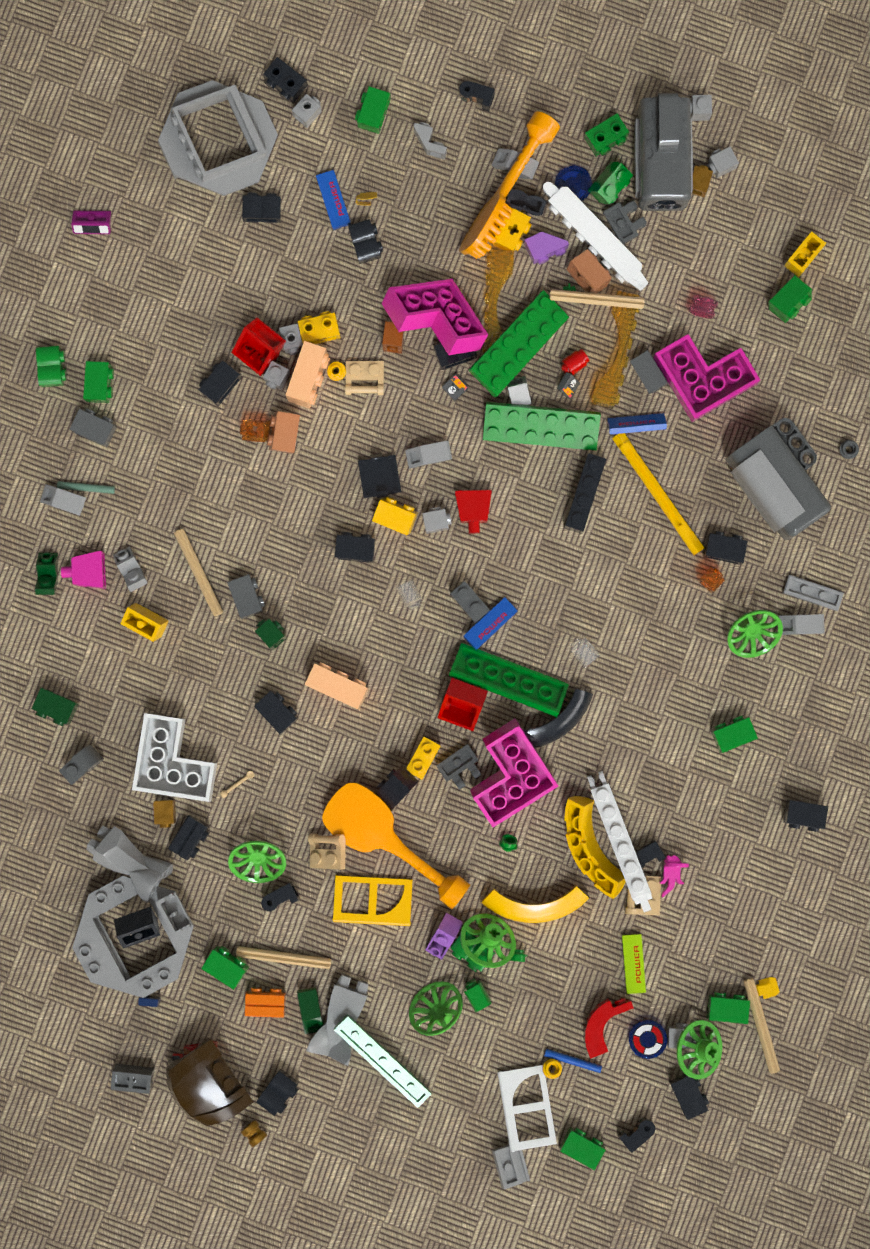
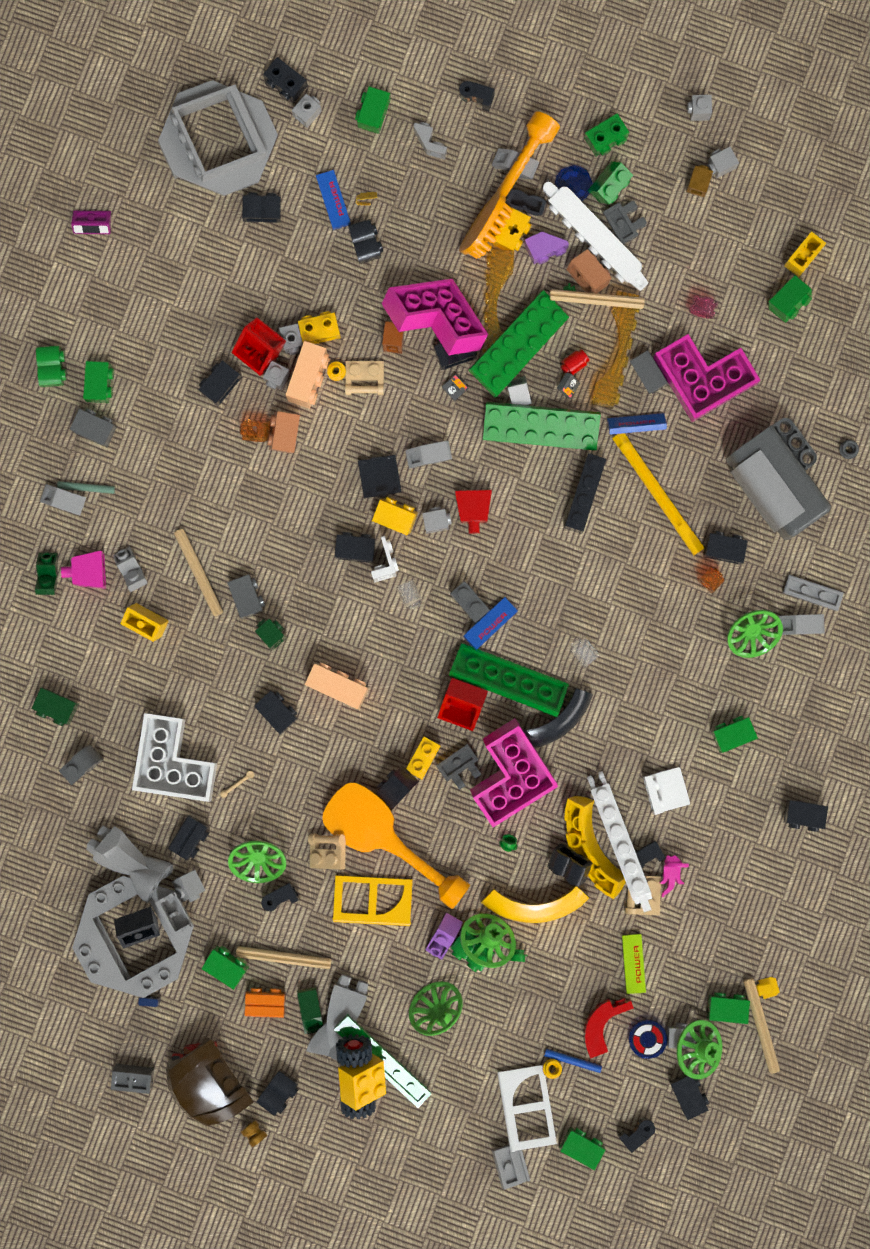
(164, 813): pearl gold brick -> none
(188, 886): none -> light grey brick
(359, 1076): none -> brick
(382, 572): none -> white bracket
(477, 995): green brick -> none
(569, 864): none -> black brick
(663, 153): dark grey piece -> none
(666, 790): none -> white bracket

